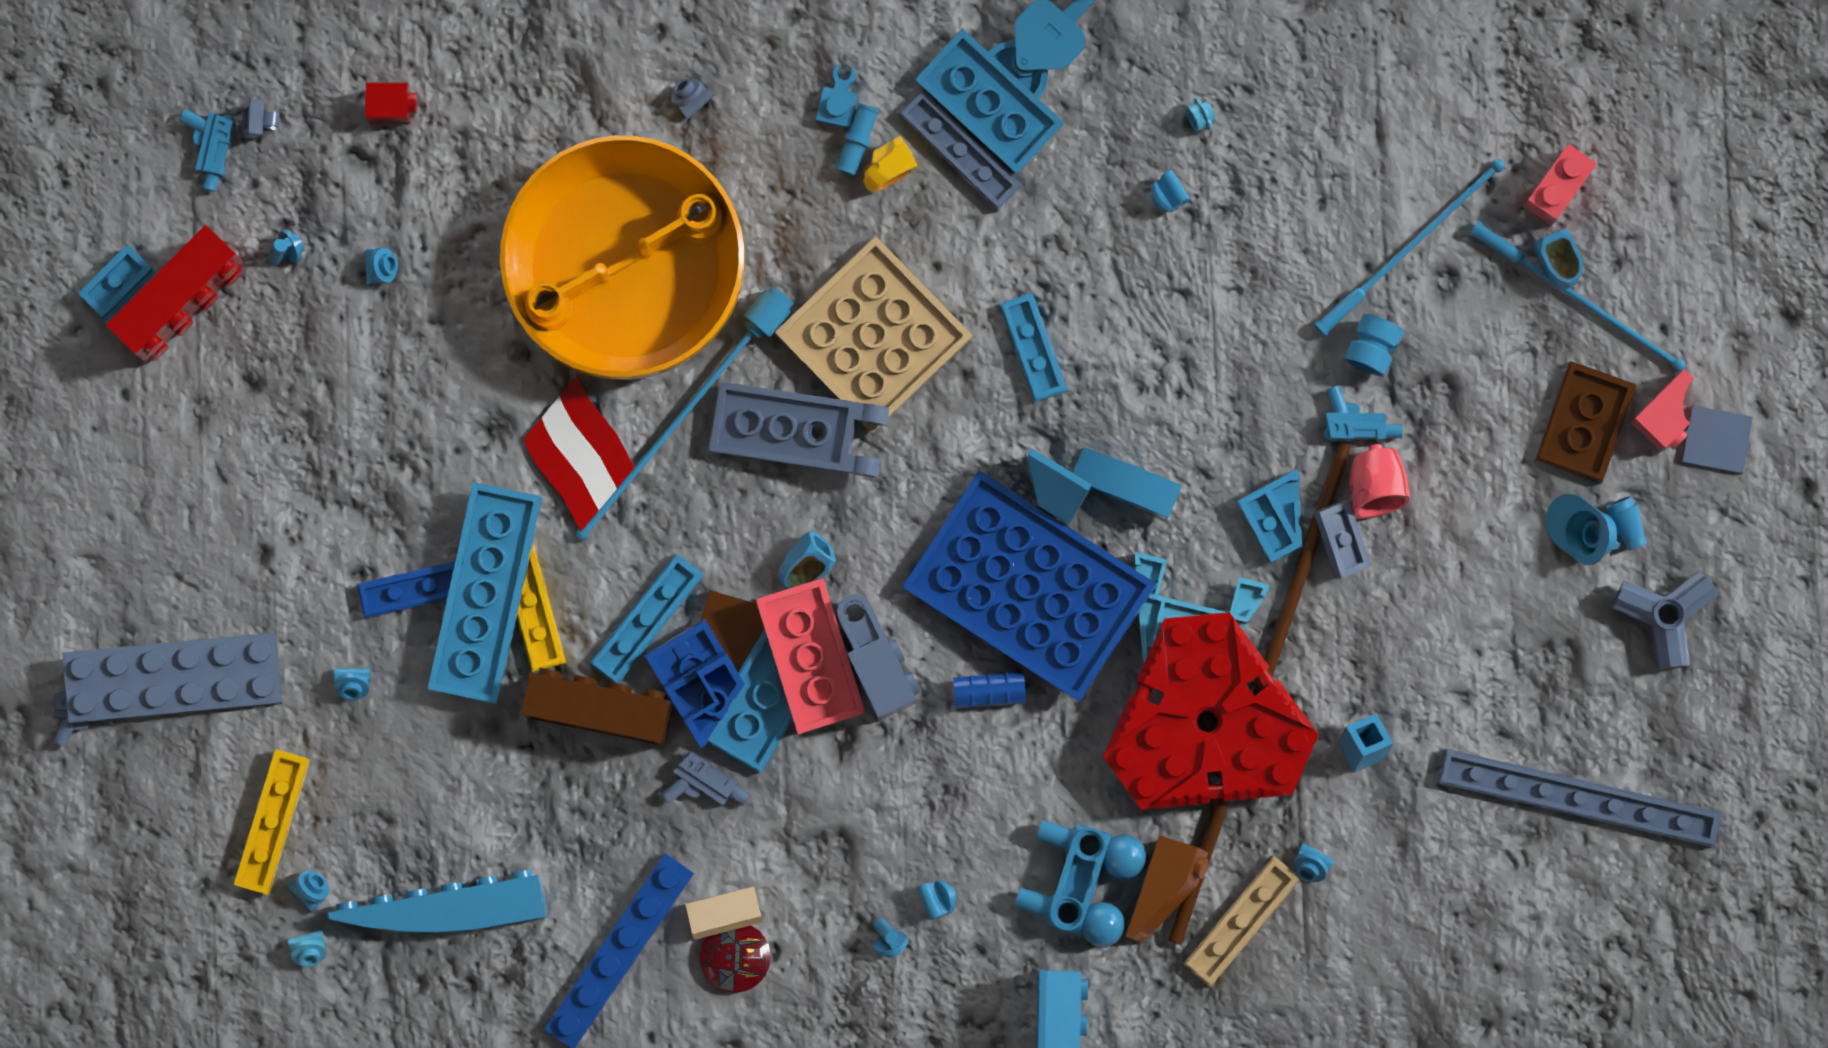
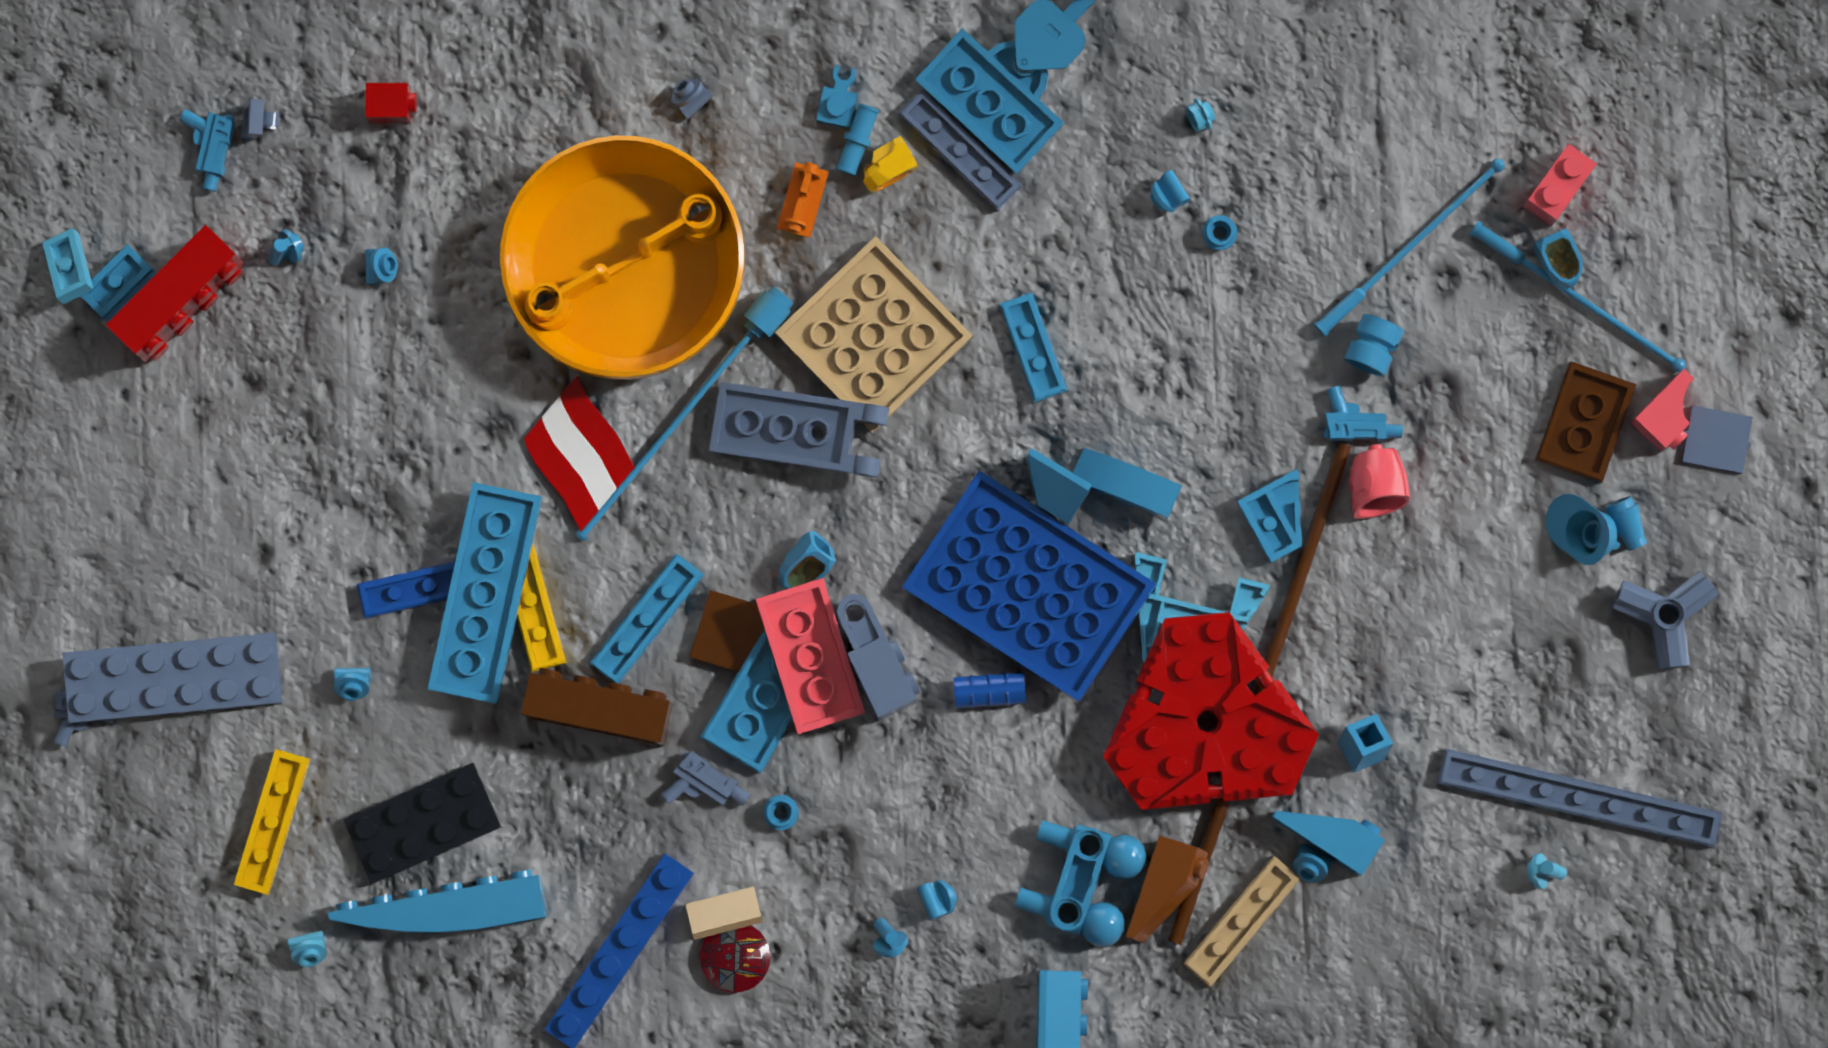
(67, 266): none -> medium azure plate
(310, 889): dark azure plate -> none
(422, 823): none -> black plate
(697, 678): blue slope -> none
(772, 804): none -> dark azure plate
(803, 199): none -> orange hinge
(1219, 222): none -> dark azure plate
(1341, 839): none -> dark azure slope
(1342, 539): sand blue plate -> none
(1540, 870): none -> medium azure plate

